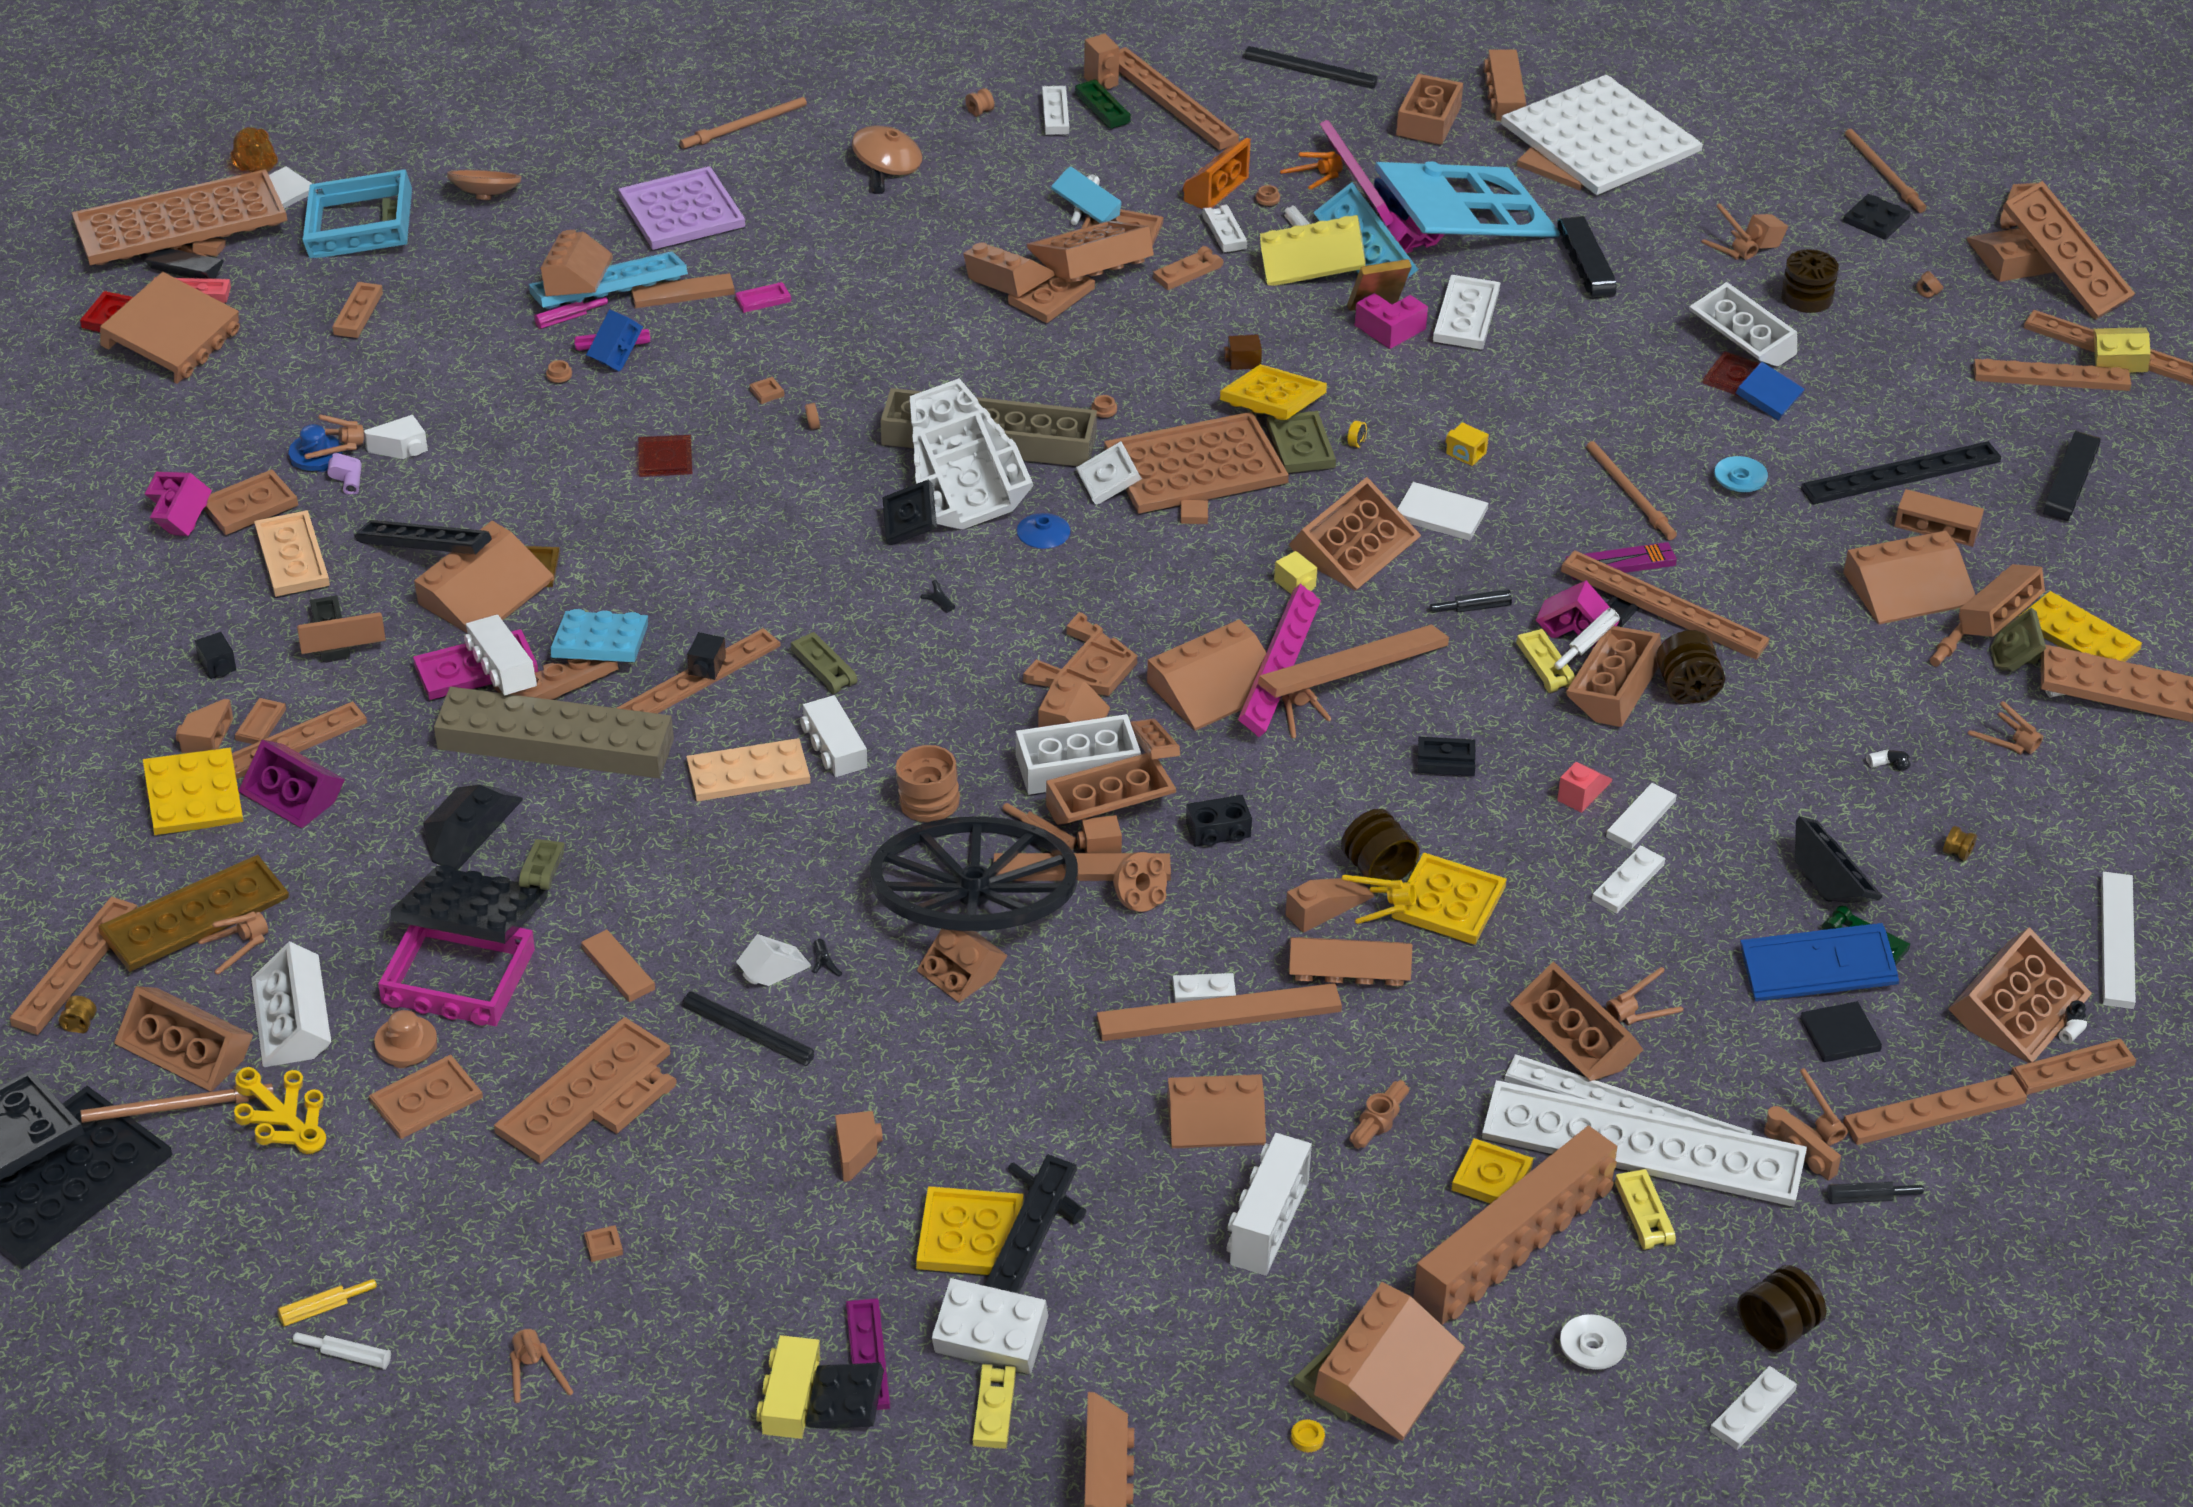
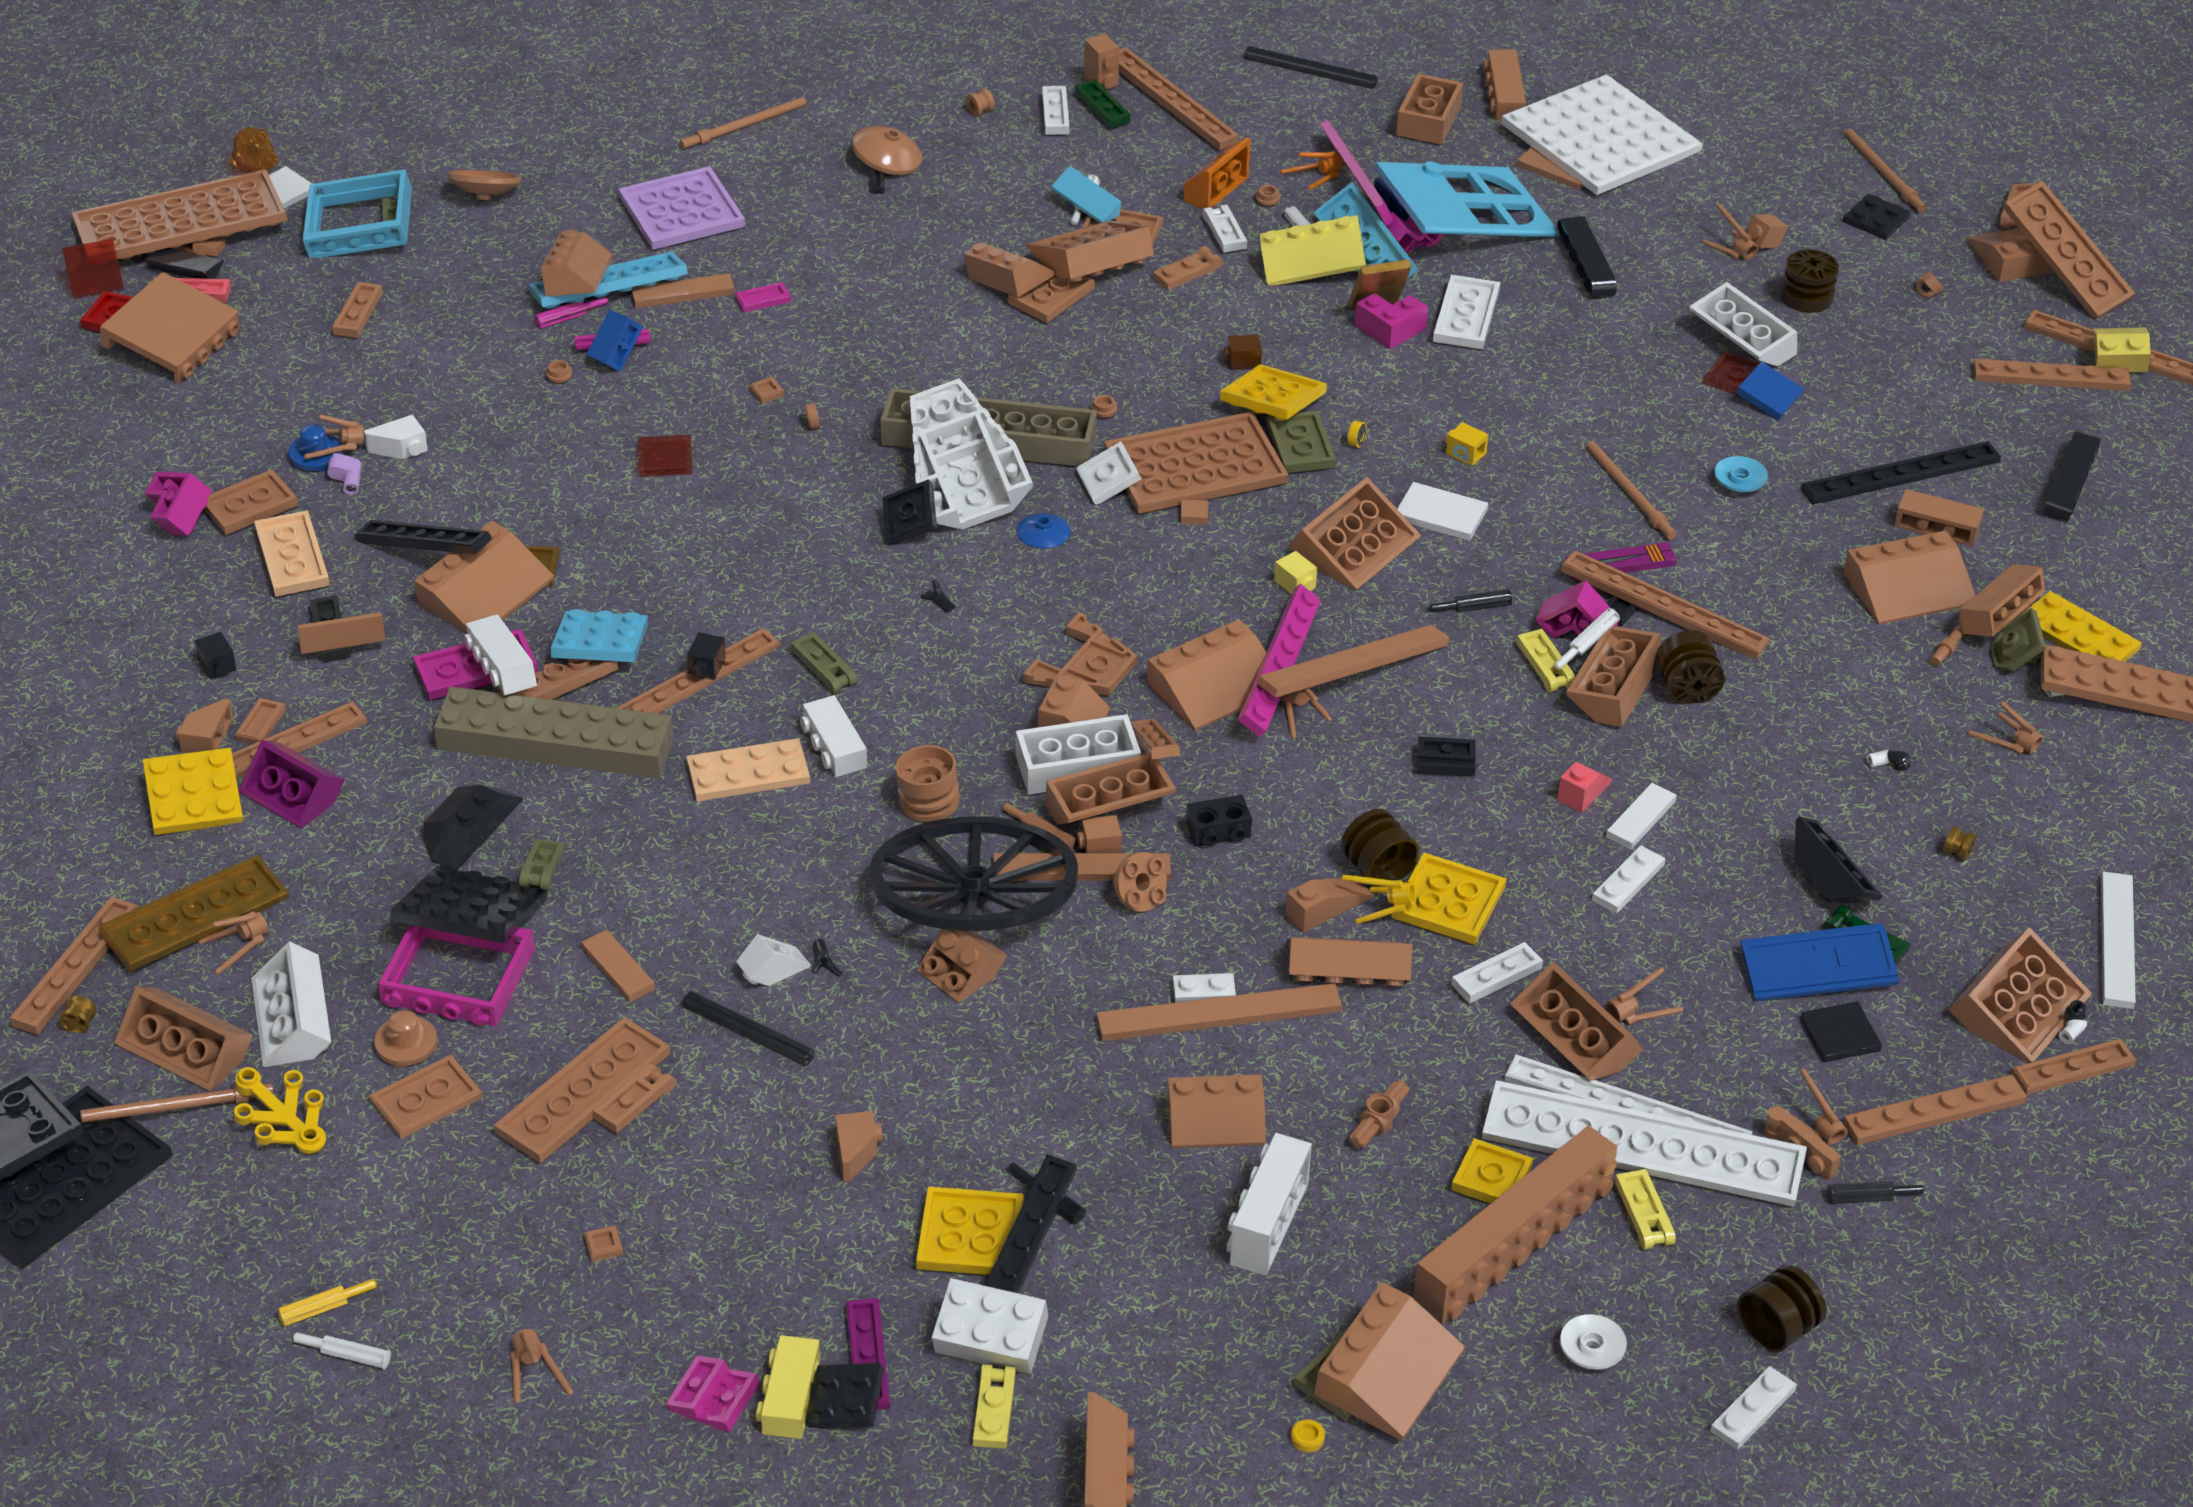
(92, 268): none -> clear red tile
(713, 1393): none -> dark pink slope
(1497, 972): none -> white plate

